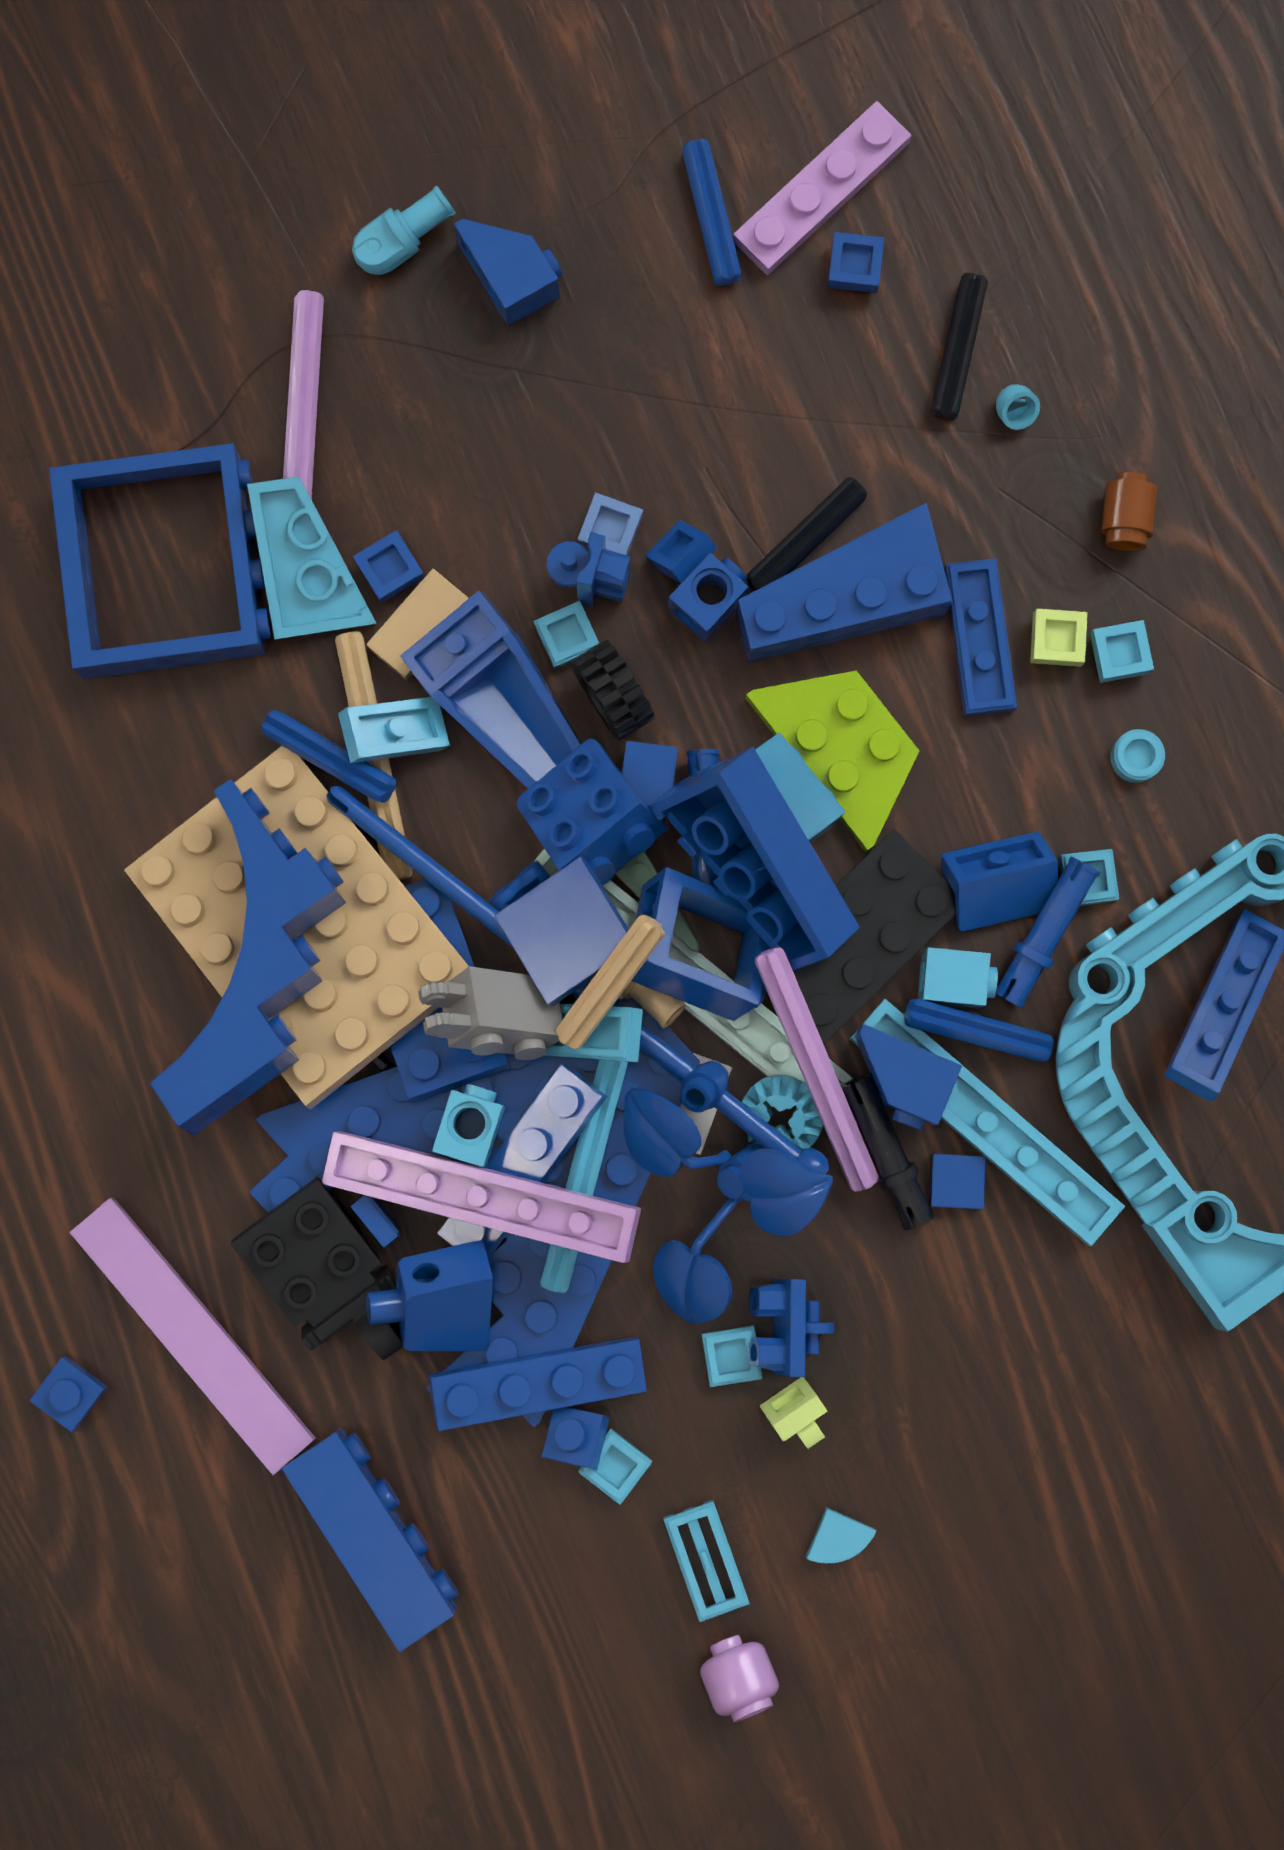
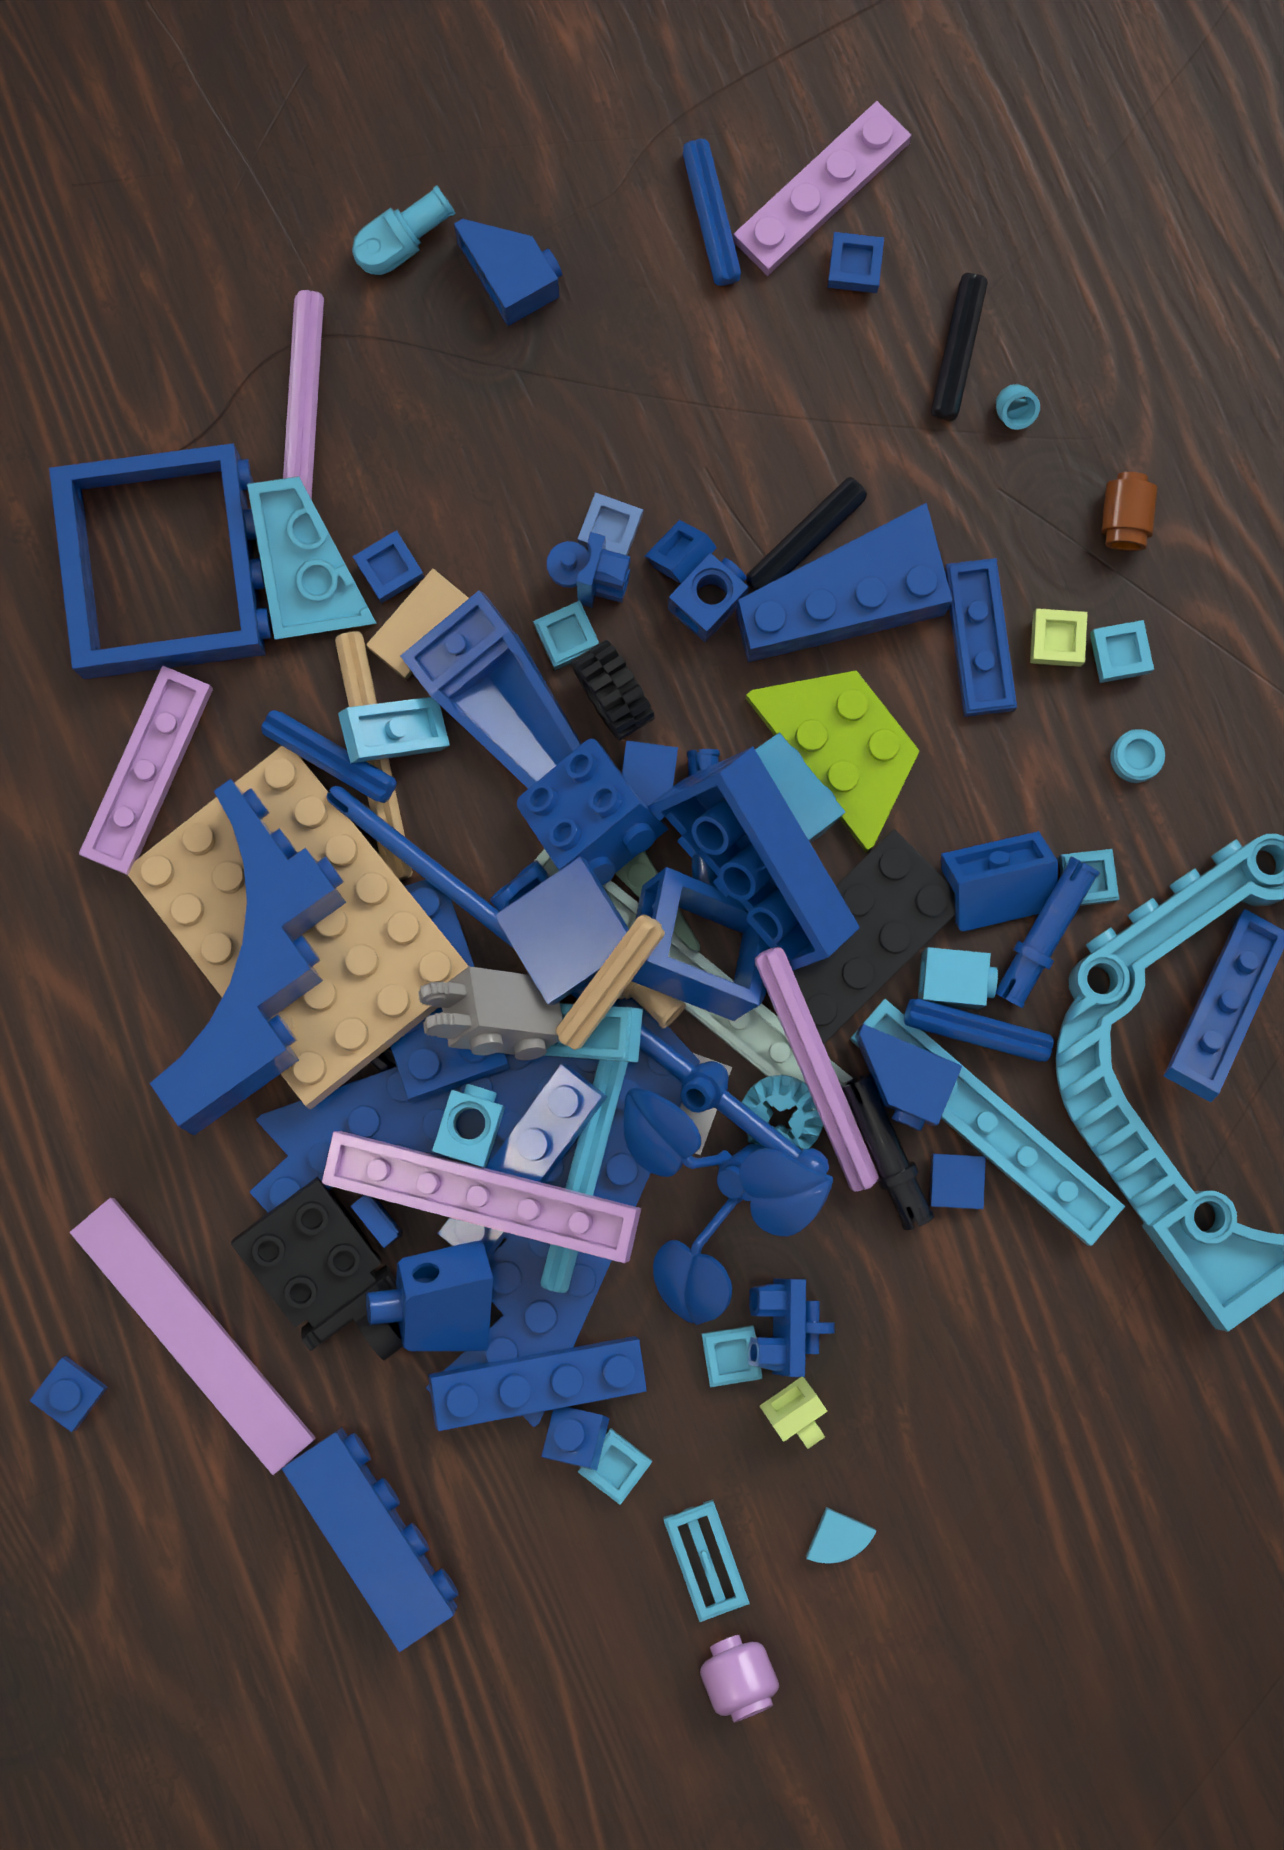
(146, 770): none -> lavender plate

